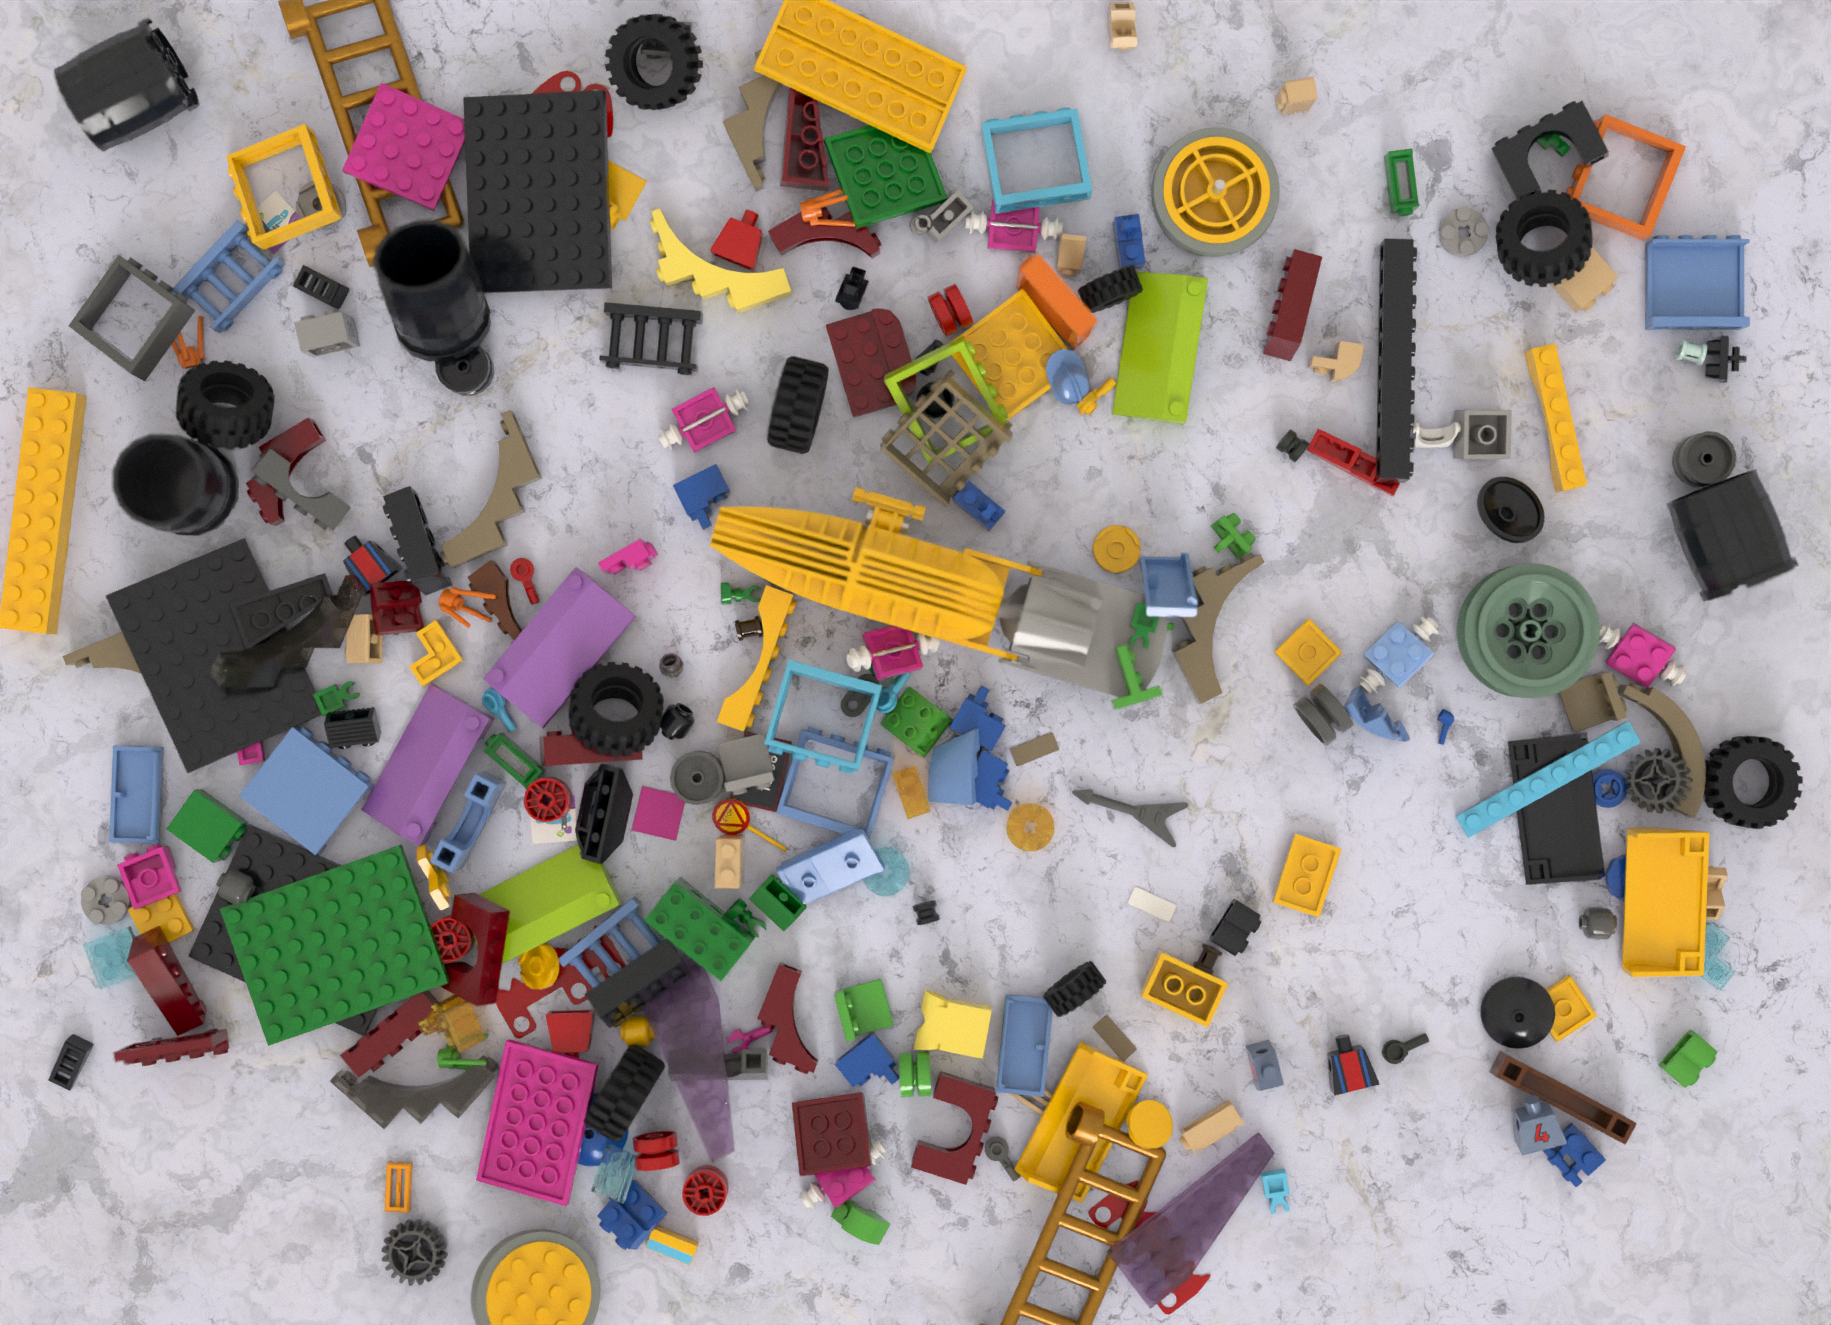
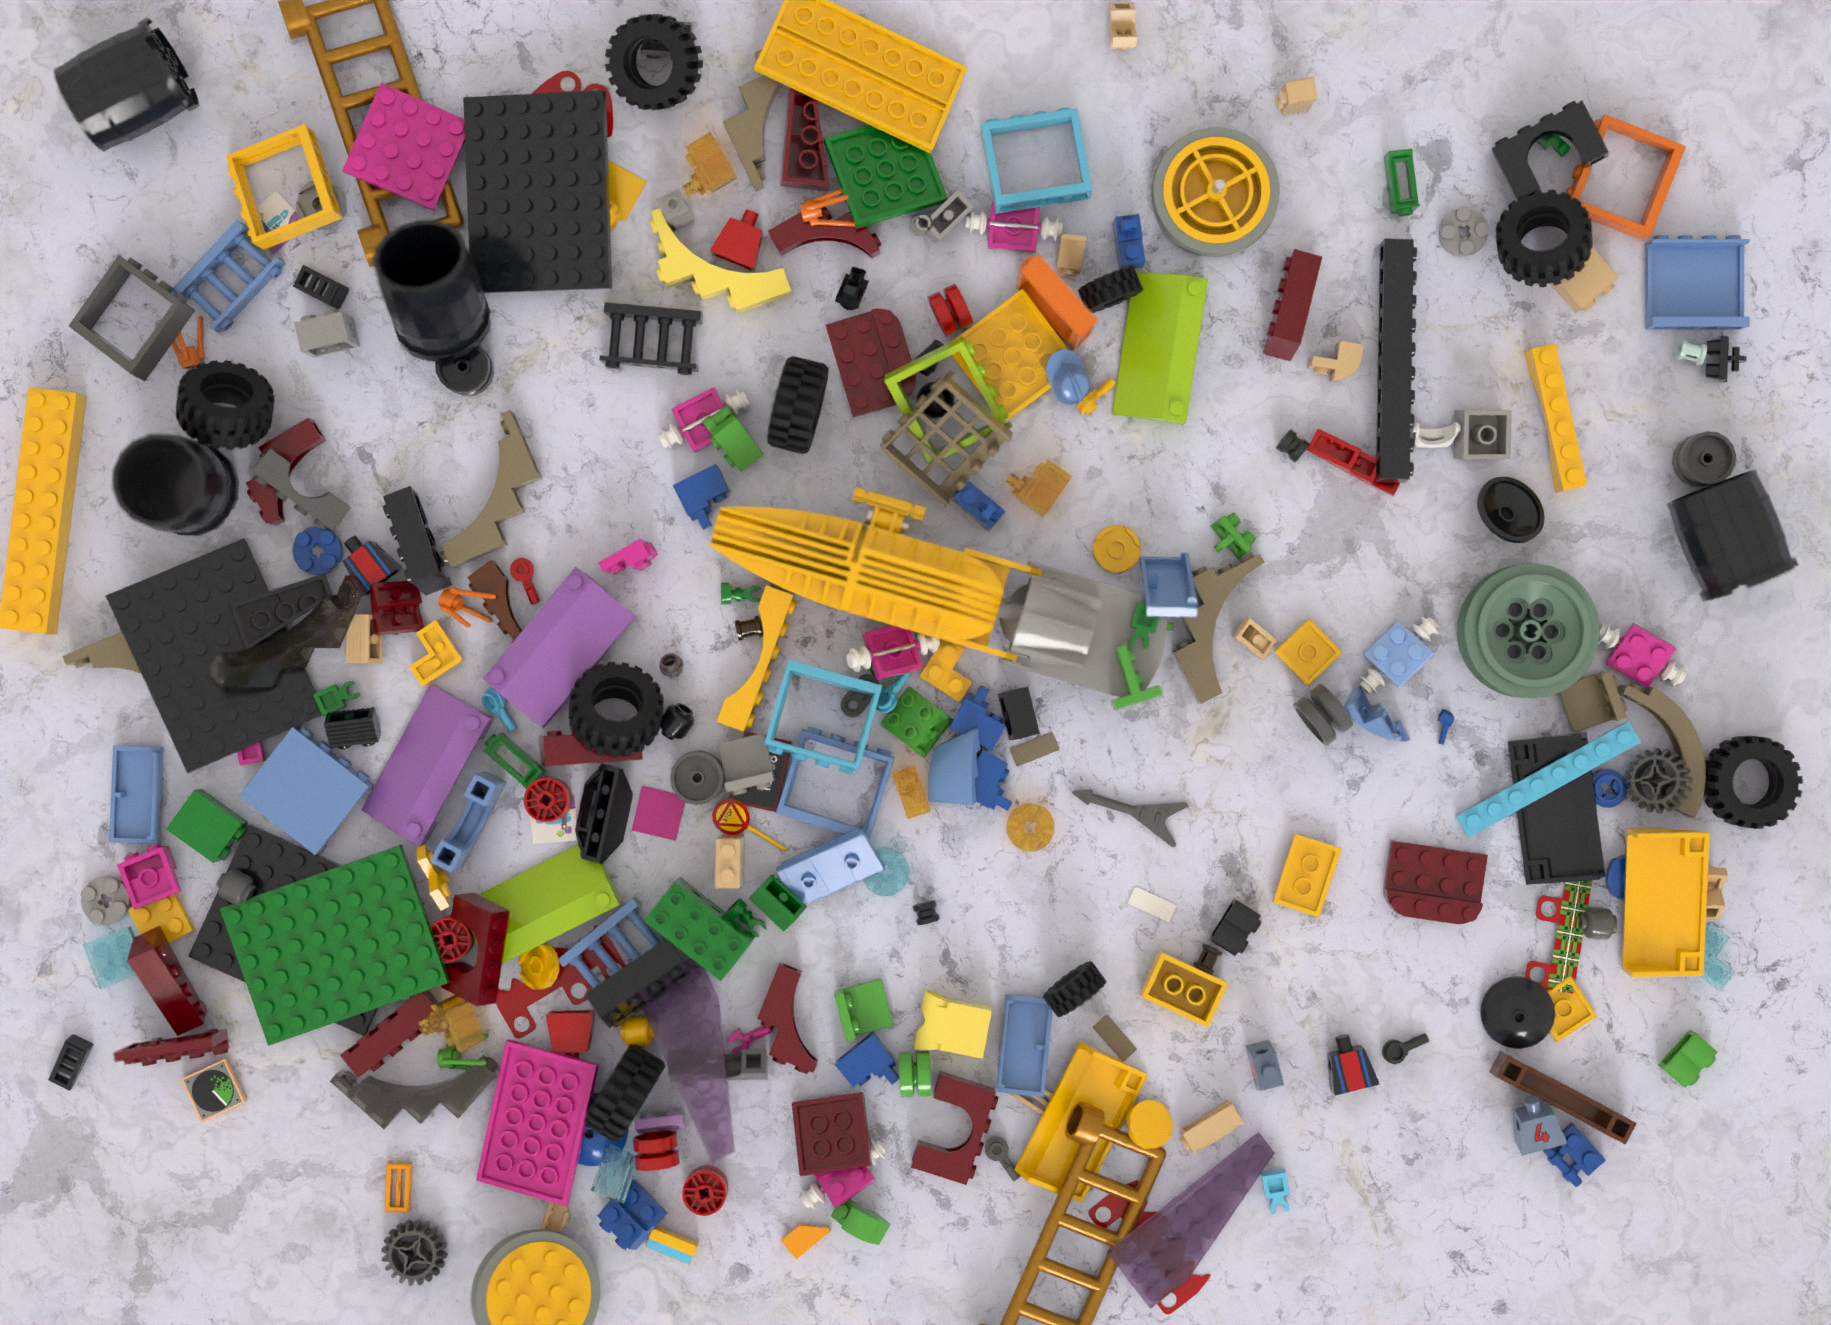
(214, 1090): none -> tile
(306, 542): none -> blue plate
(555, 1217): none -> tan tile
(650, 1123): none -> lavender plate
(675, 210): none -> light grey window
(712, 167): none -> clear yellow hinge
(733, 438): none -> bright green hinge
(803, 1238): none -> light orange tile
(940, 671): none -> yellow plate
(1018, 713): none -> black hinge
(1043, 490): none -> clear yellow hinge
(1254, 638): none -> tan slope
(1434, 882): none -> dark red plate
(1568, 935): none -> piece

